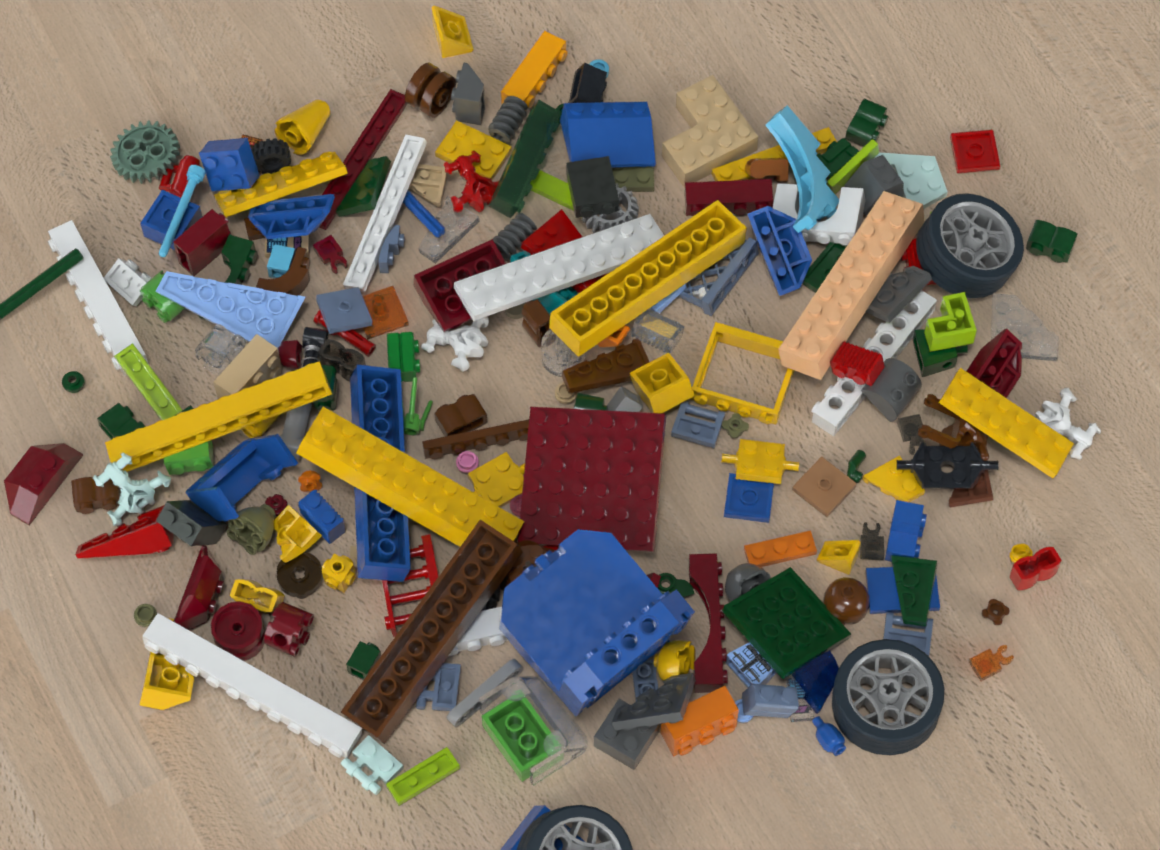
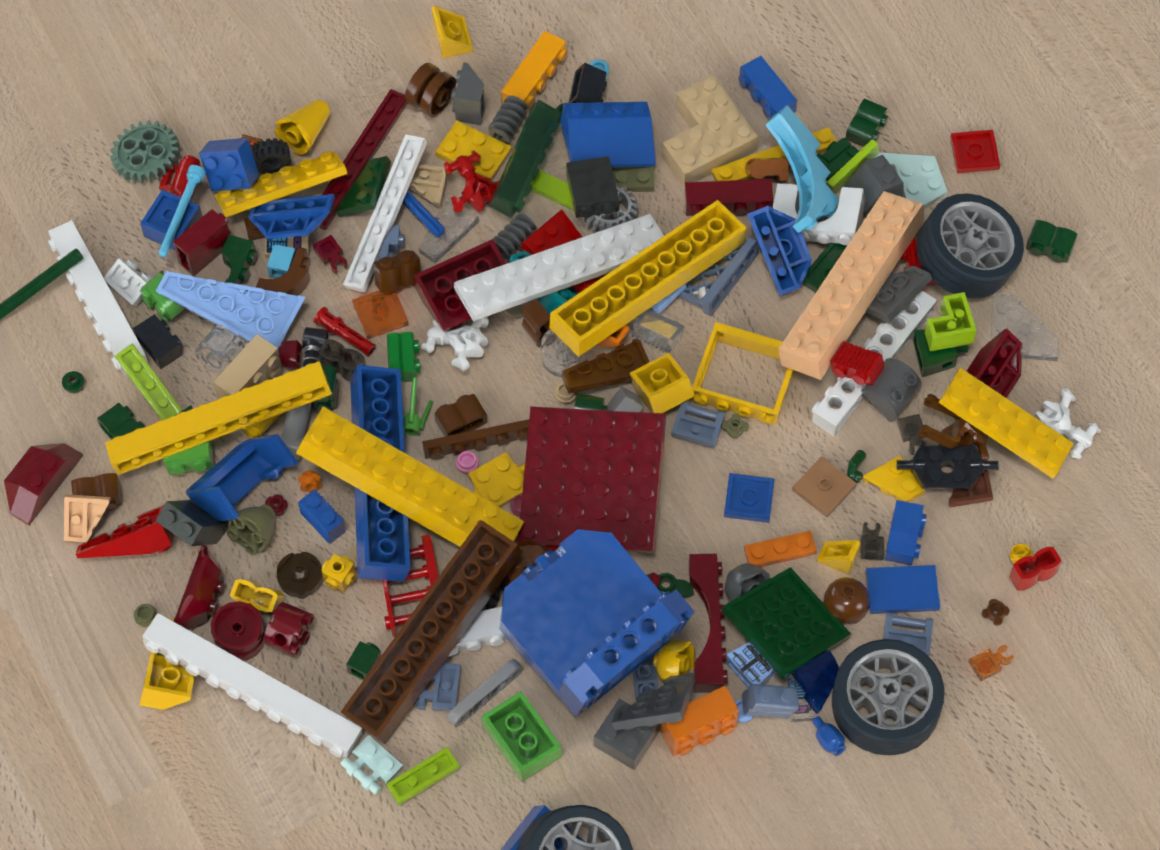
(82, 516): none -> light nougat wing
(134, 493): light aqua piece -> none
(158, 341): none -> black brick
(294, 534): yellow slope -> none
(344, 310): sand blue plate -> none
(396, 271): none -> reddish brown brick
(566, 739): clear windscreen -> none
(760, 461): yellow plate -> none
(766, 87): none -> blue brick
(914, 587): dark green wing -> none

